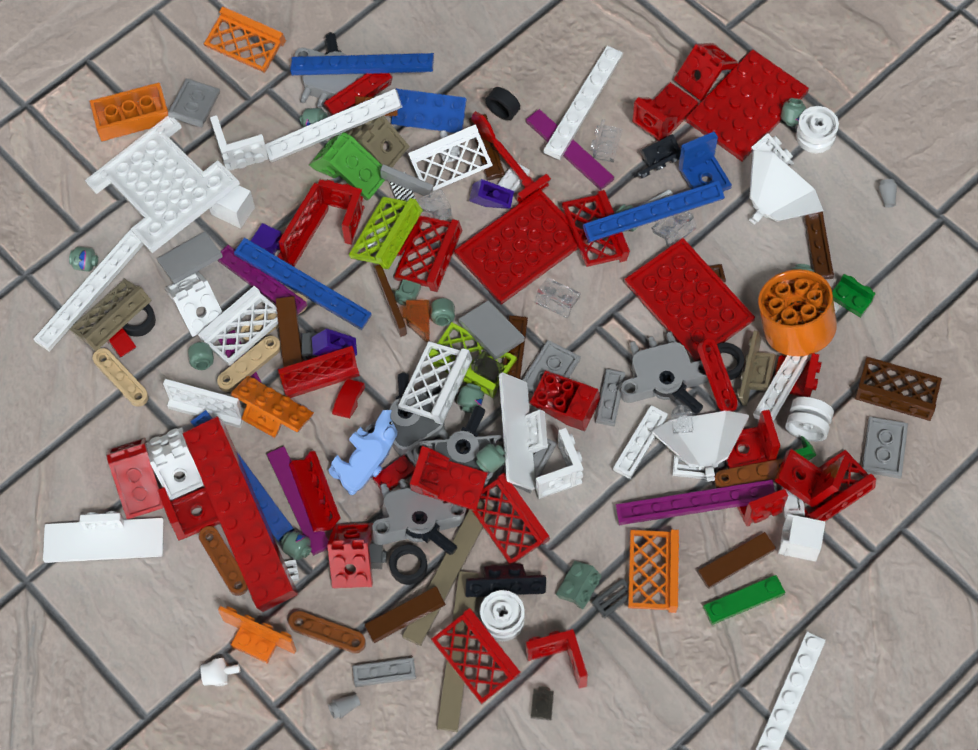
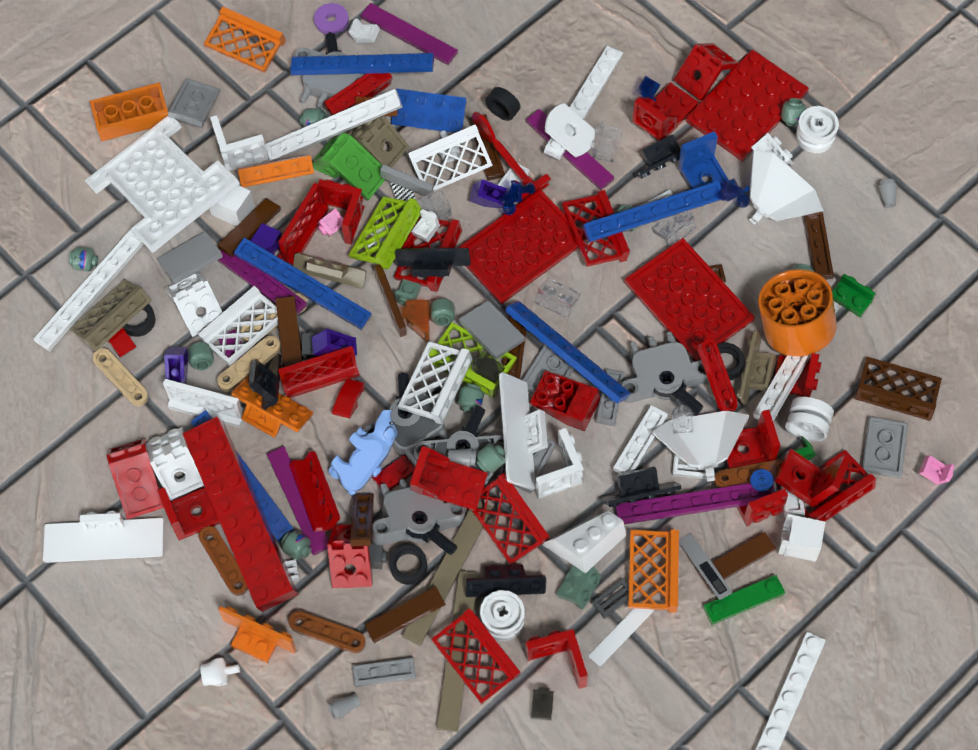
(176, 364): none -> dark purple slope
(248, 227): none -> reddish brown tile
(266, 380): none -> black bracket
(275, 170): none -> orange fence
(327, 11): none -> medium lavender tile
(330, 223): none -> bright pink bracket
(330, 270): none -> dark tan bracket
(362, 520): none -> reddish brown tile
(363, 33): none -> white bracket
(409, 33): none -> magenta tile
(426, 226): none -> white bracket
(432, 260): none -> black bracket
(463, 456): none -> light grey cone
(514, 194): none -> clear blue piece
(555, 127): none -> white piece
(568, 352): none -> blue plate
(588, 541): none -> white wedge
(619, 635): none -> white sticker
(638, 485): none -> black bracket
(648, 88): none -> clear blue piece
(705, 566): none -> light grey sticker
(731, 190): none -> clear blue piece
(761, 480): none -> blue piece
(936, 471): none -> bright pink bracket

